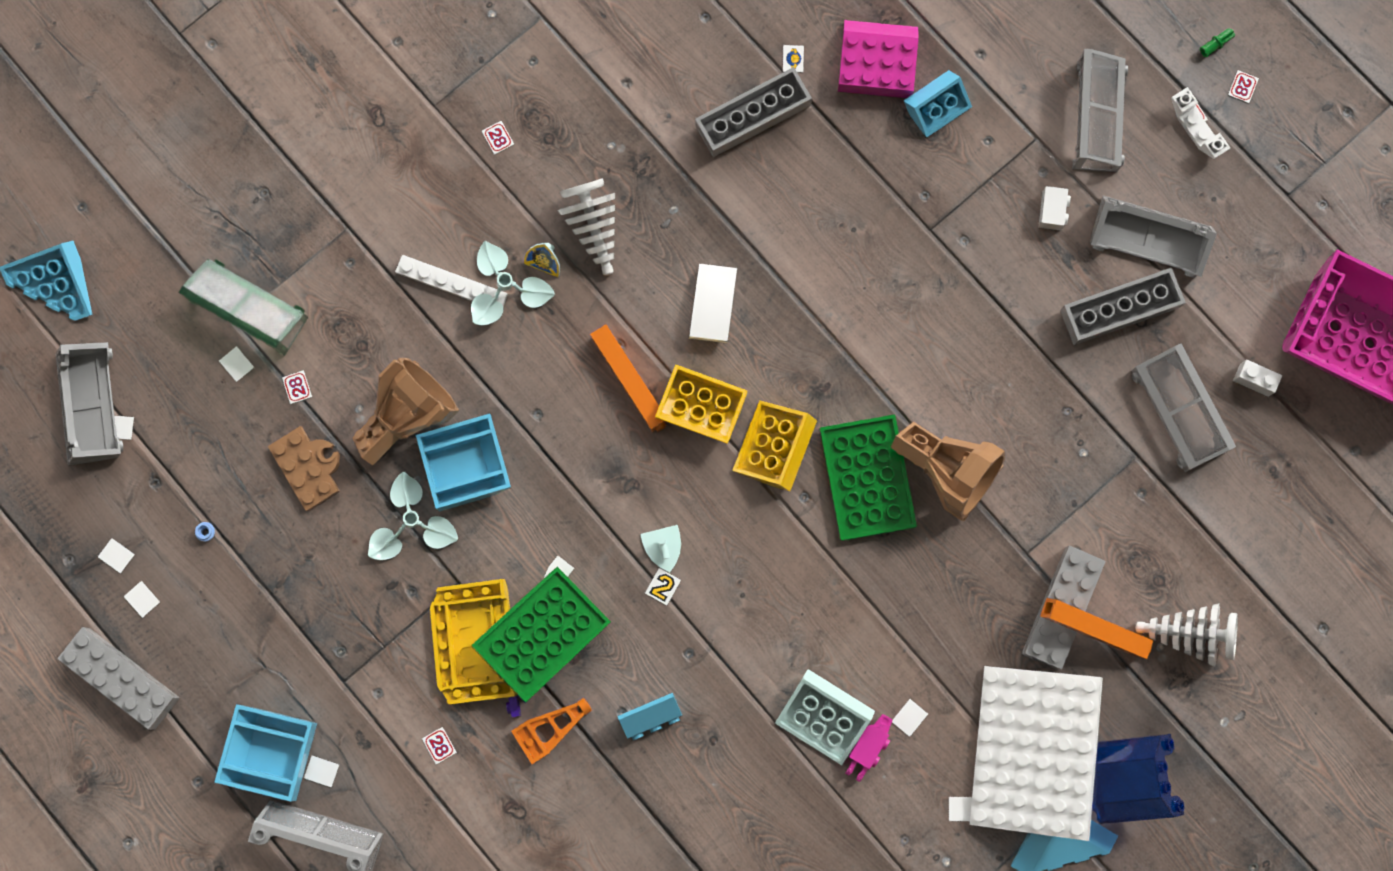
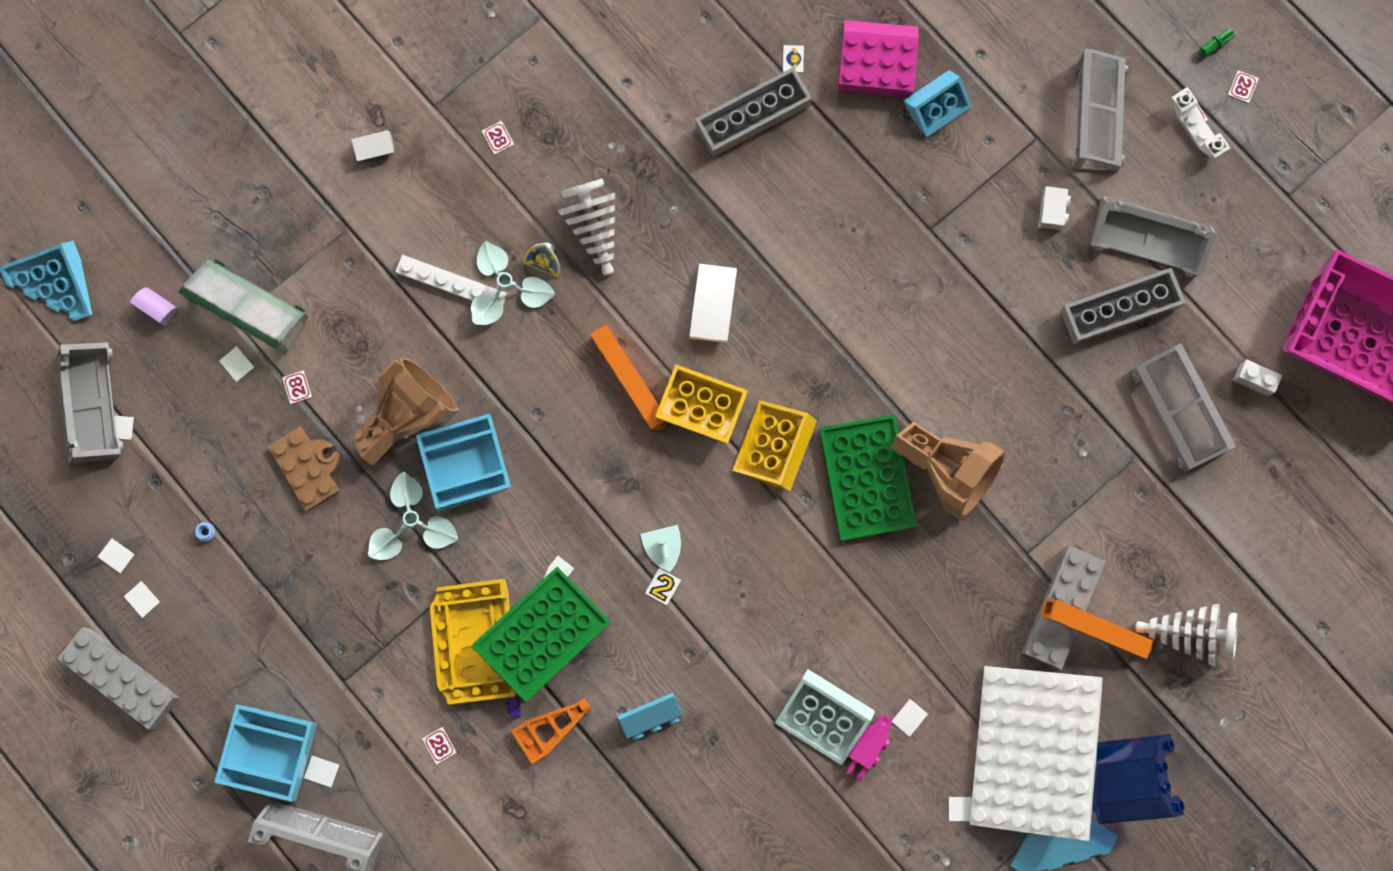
(154, 305): none -> lavender brick
(373, 145): none -> white brick

